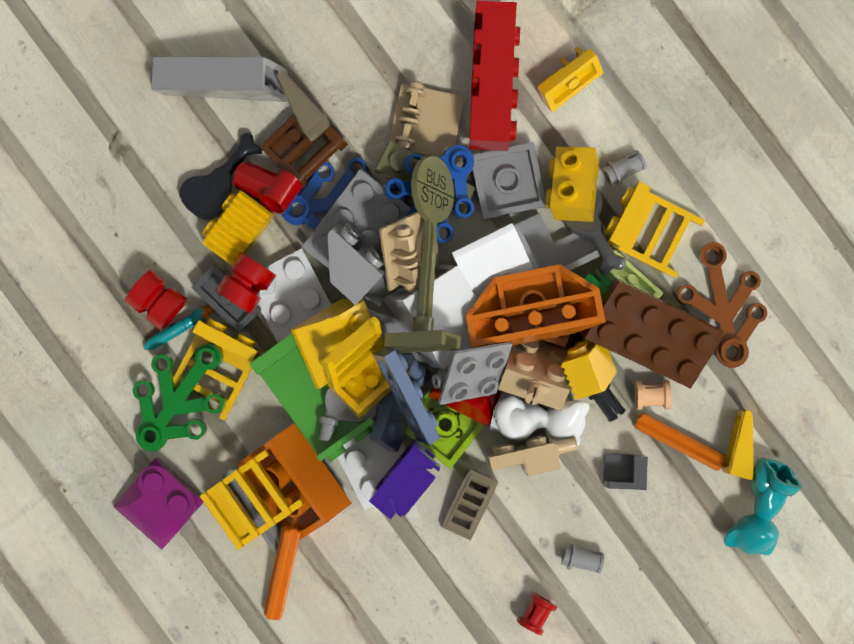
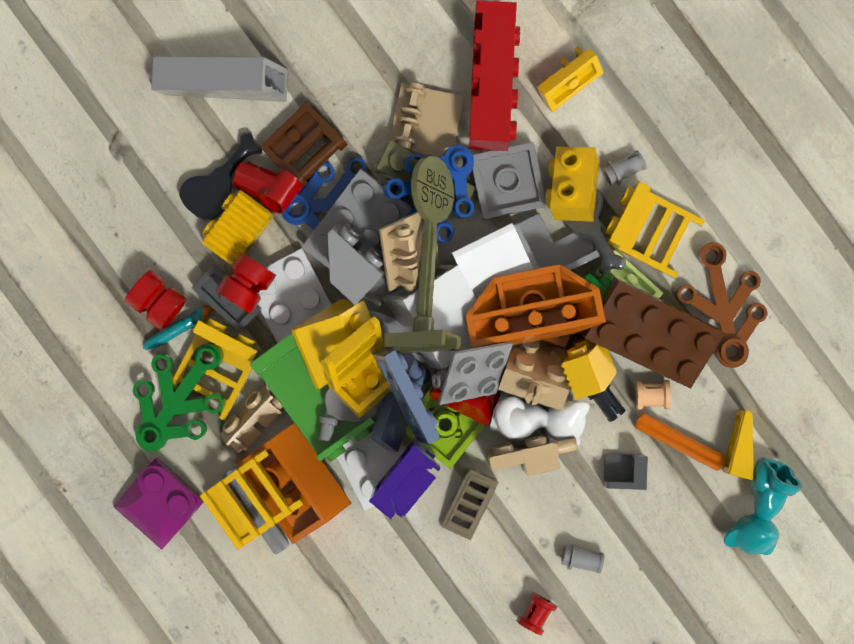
(240, 429): none -> tan hinge
(282, 572): orange axle -> none
(307, 114): dark tan slope -> none

